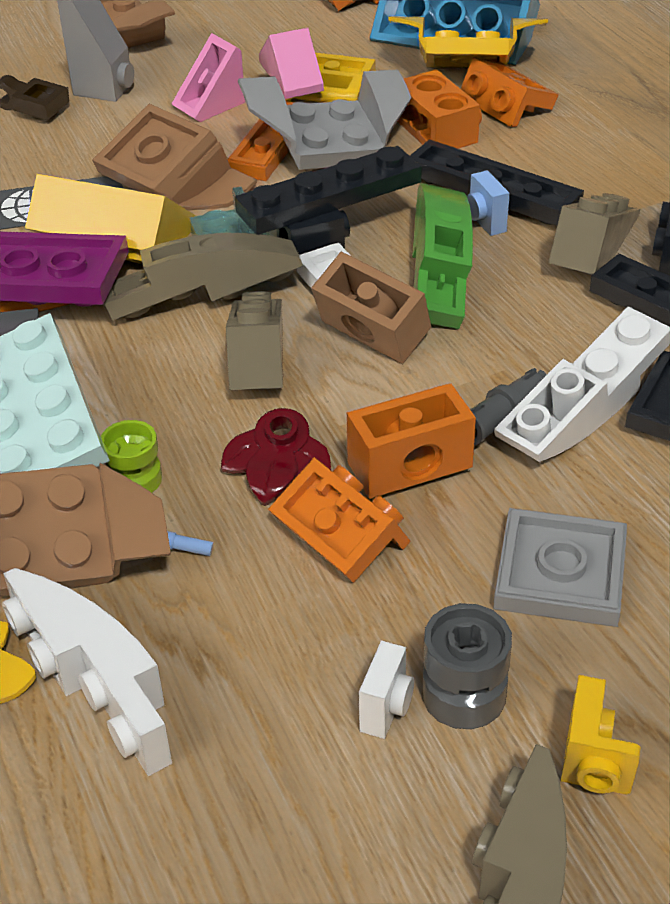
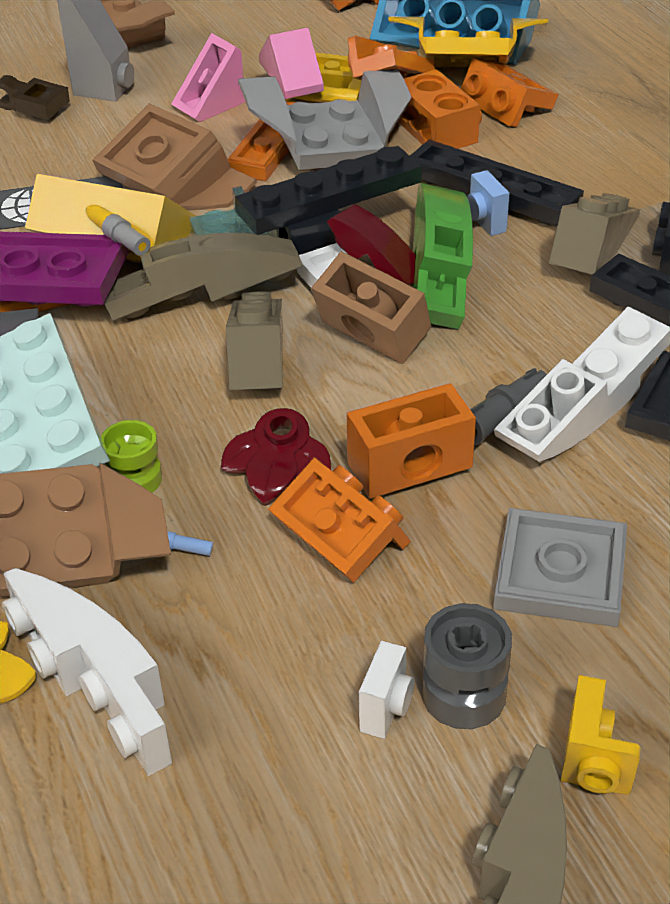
(118, 229): none -> light grey piece
(363, 233): none -> dark red slope
(376, 56): none -> orange bracket

